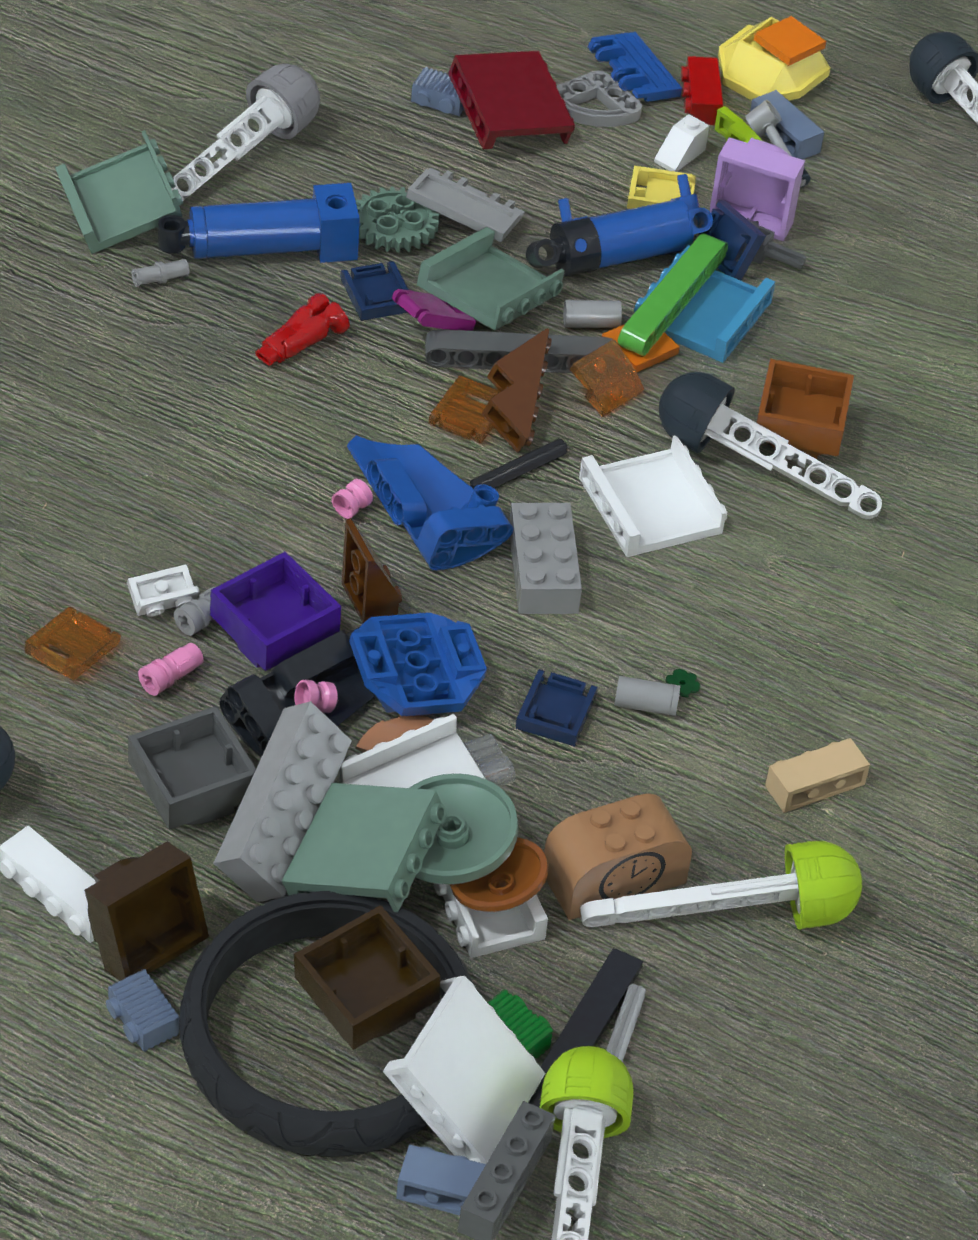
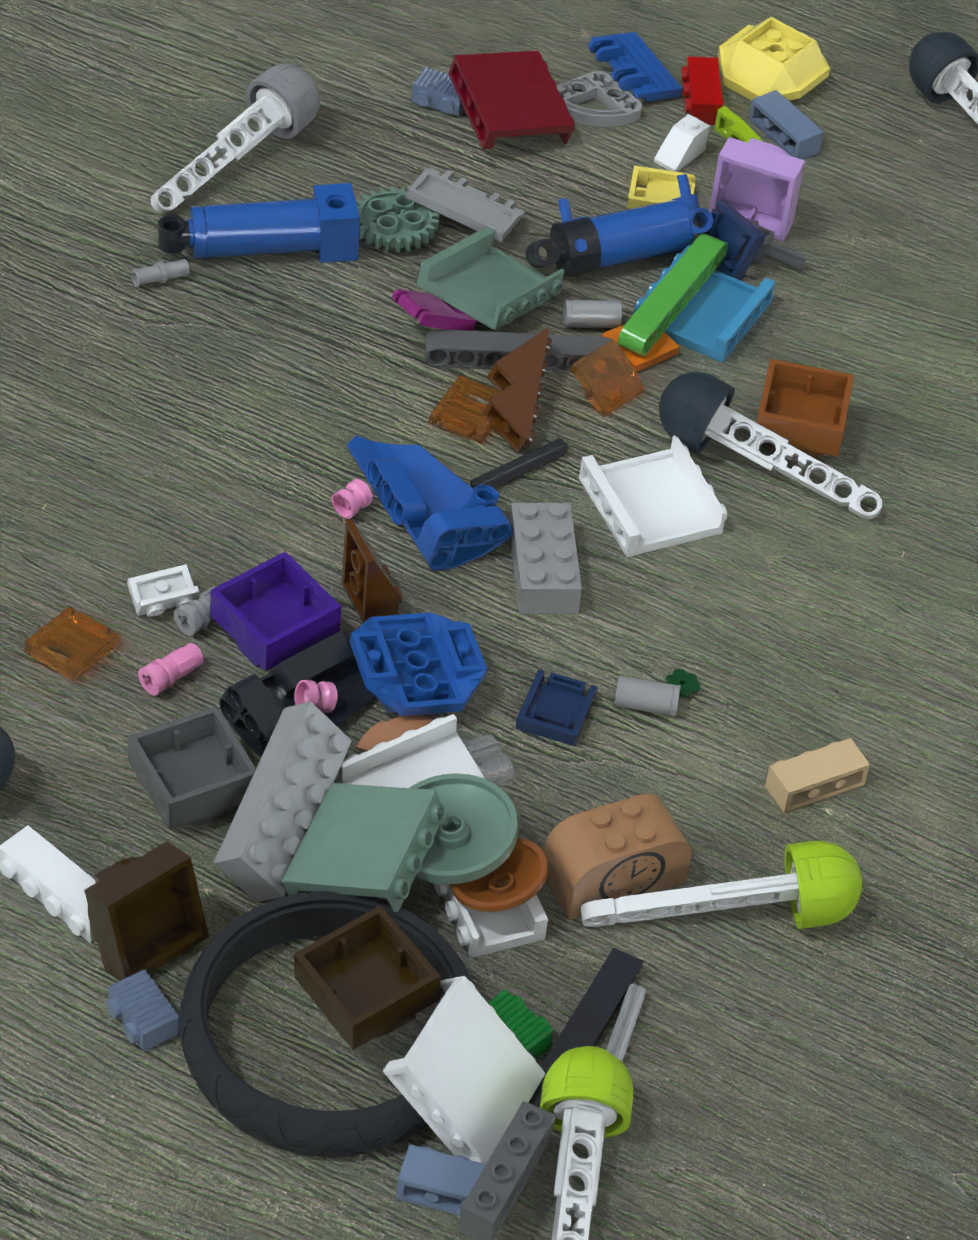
(121, 195): sand green panel -> none
(303, 329): red piece -> none
(373, 289): dark blue container -> none
(764, 120): light grey piece -> none
(789, 40): orange tile -> none

